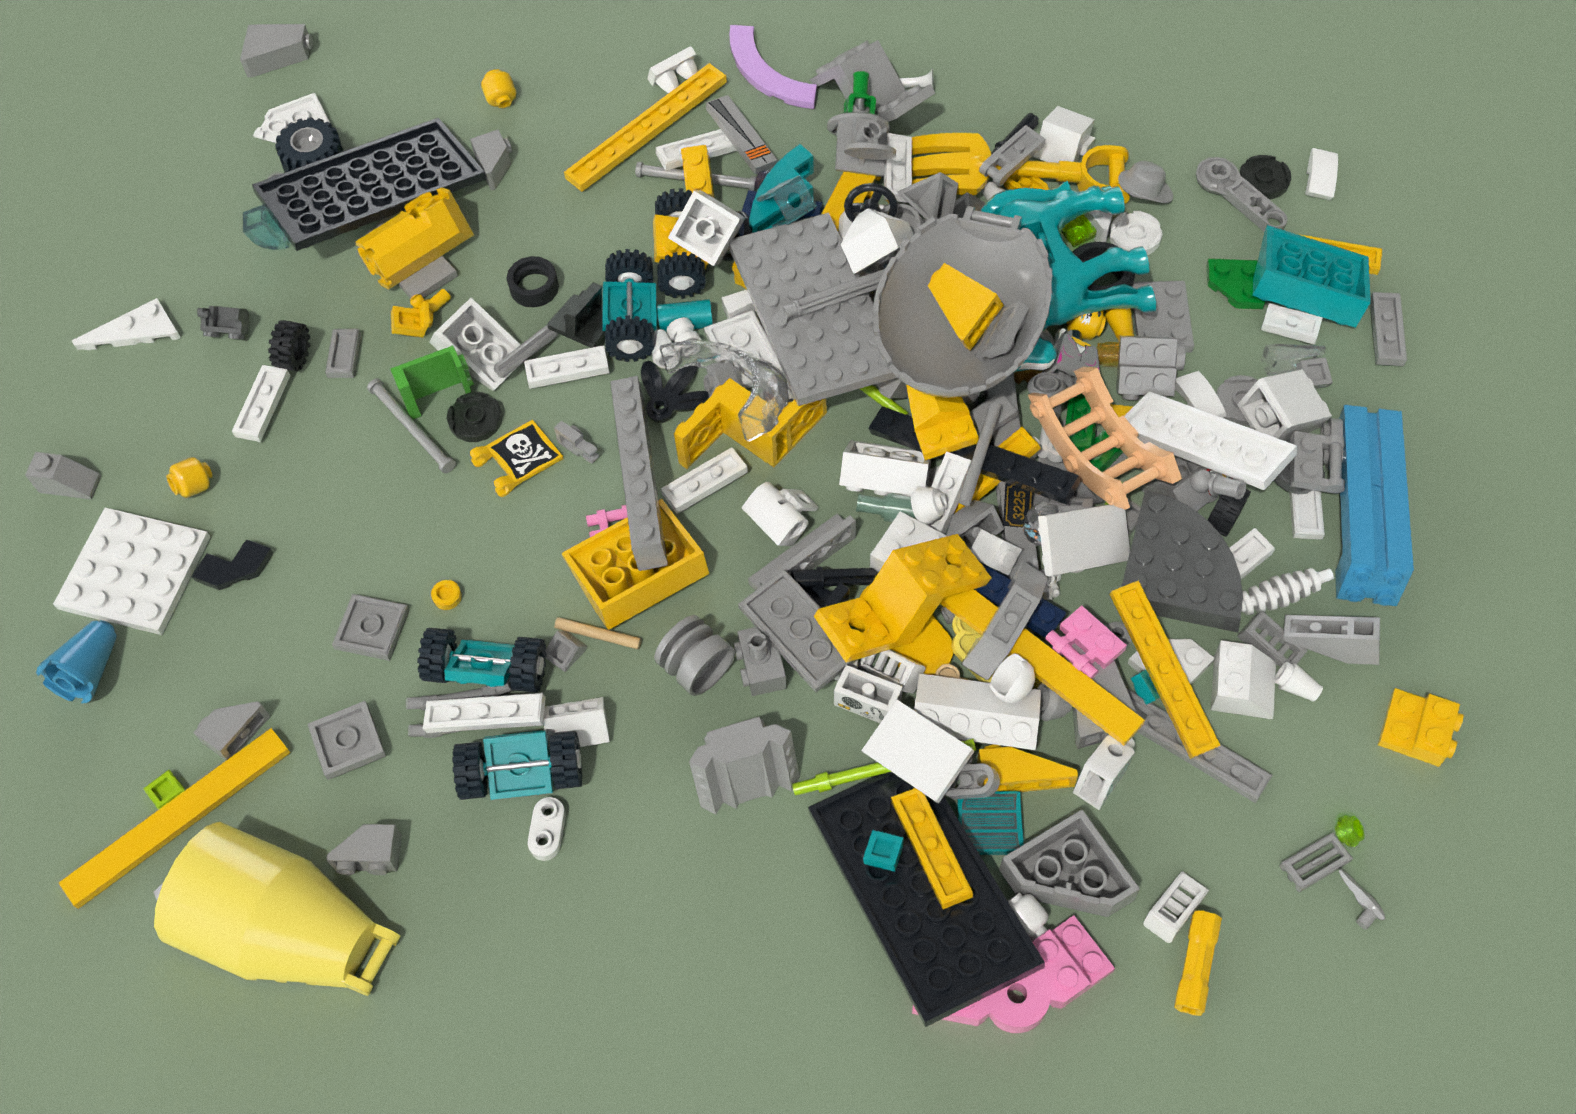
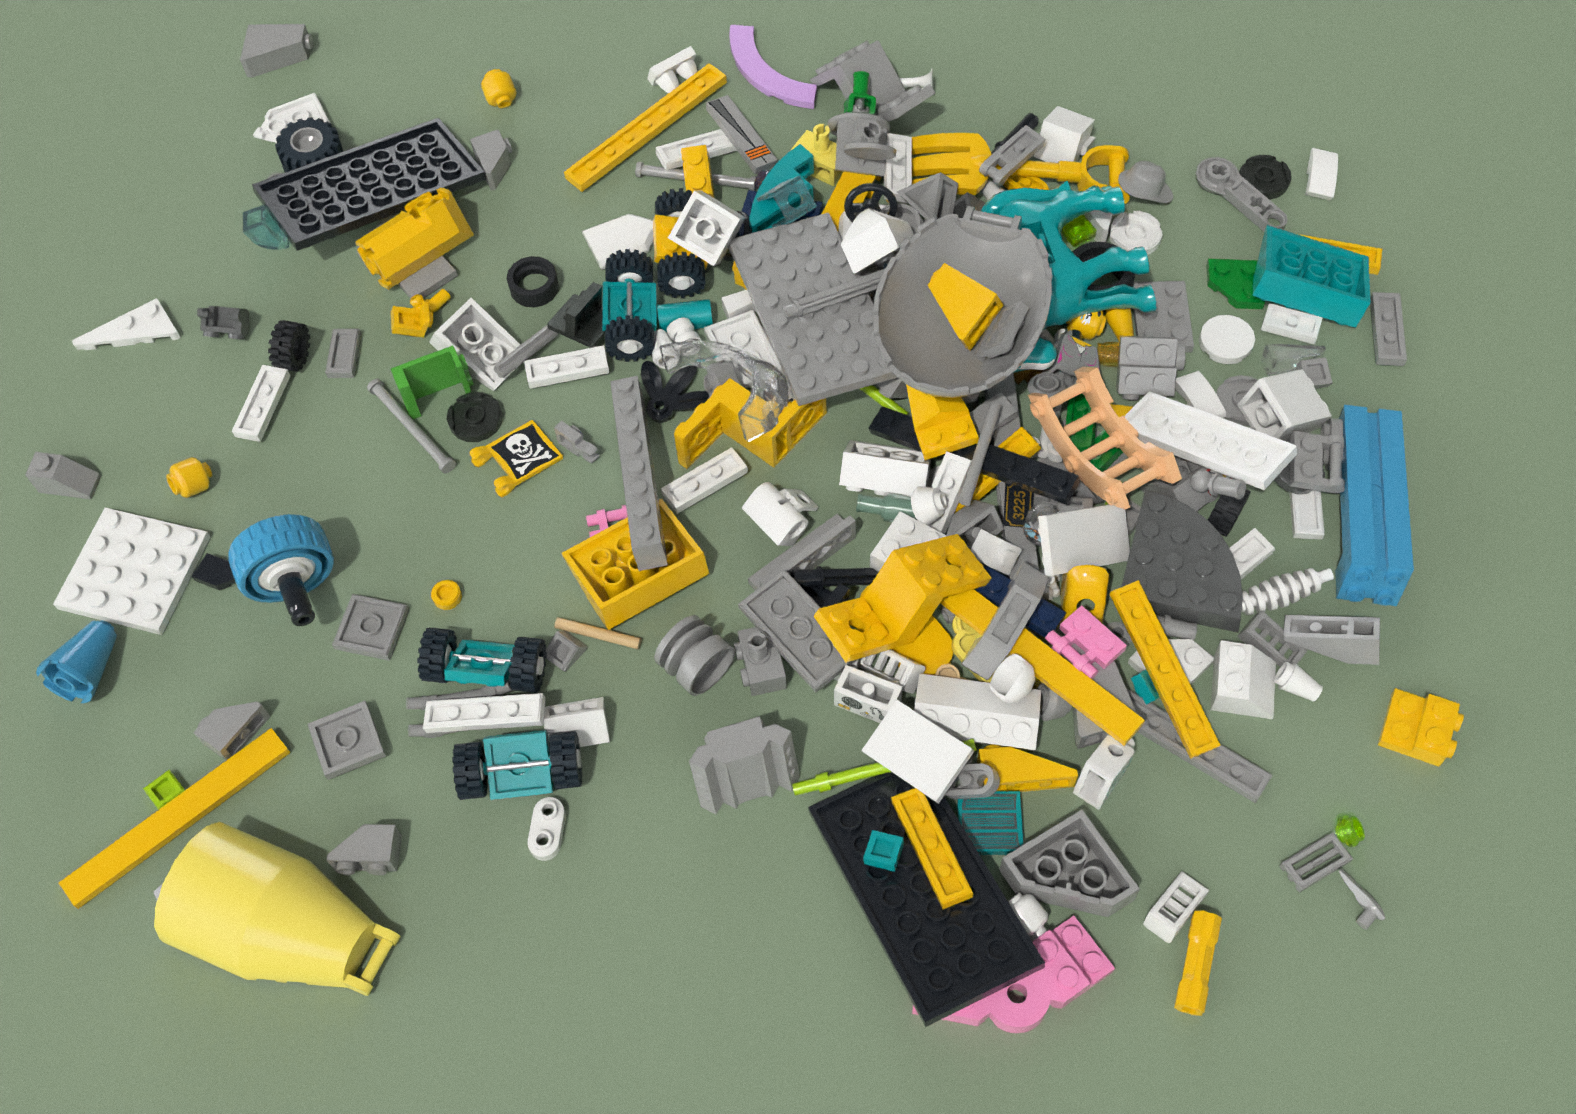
(282, 562): none -> dark azure wheel
(619, 234): none -> white tile
(823, 154): none -> light yellow brick
(1084, 583): none -> yellow piece
(1177, 628): none -> light grey pin
(1227, 339): none -> white tile

